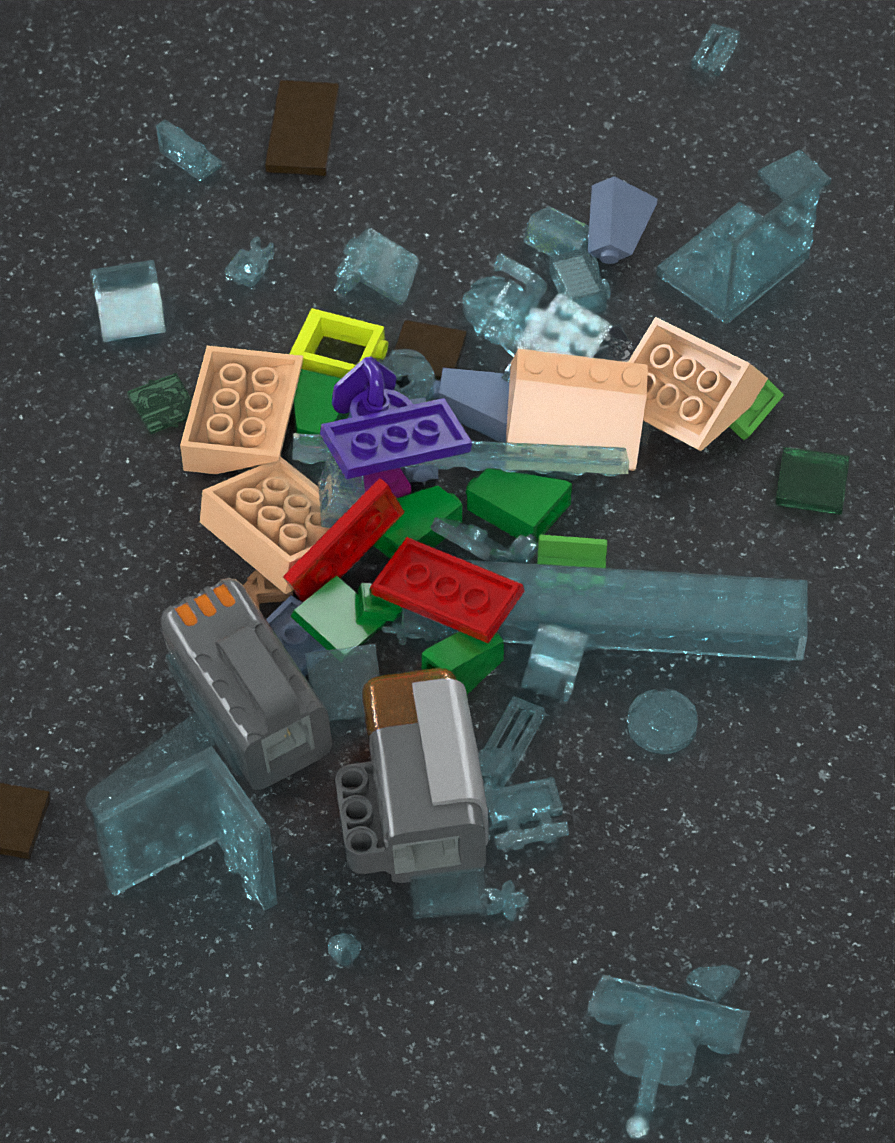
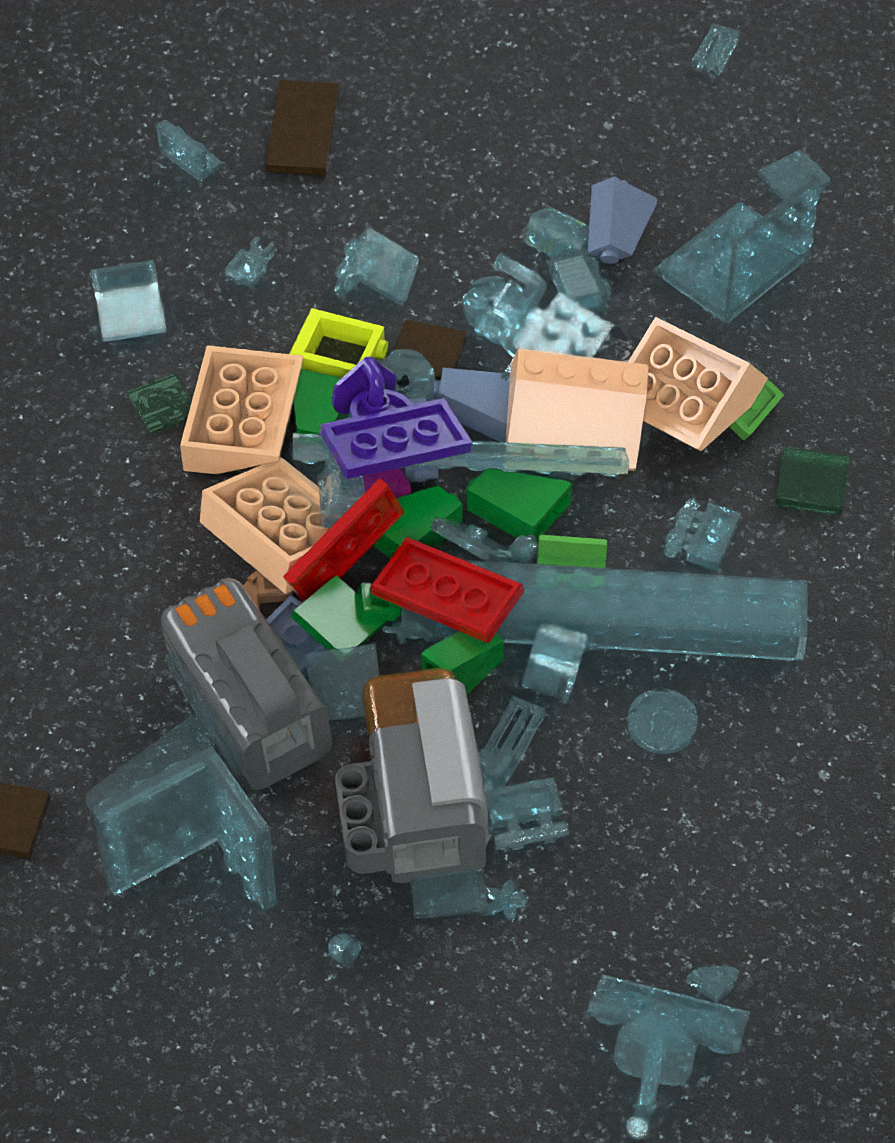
(711, 538): none -> clear light blue plate

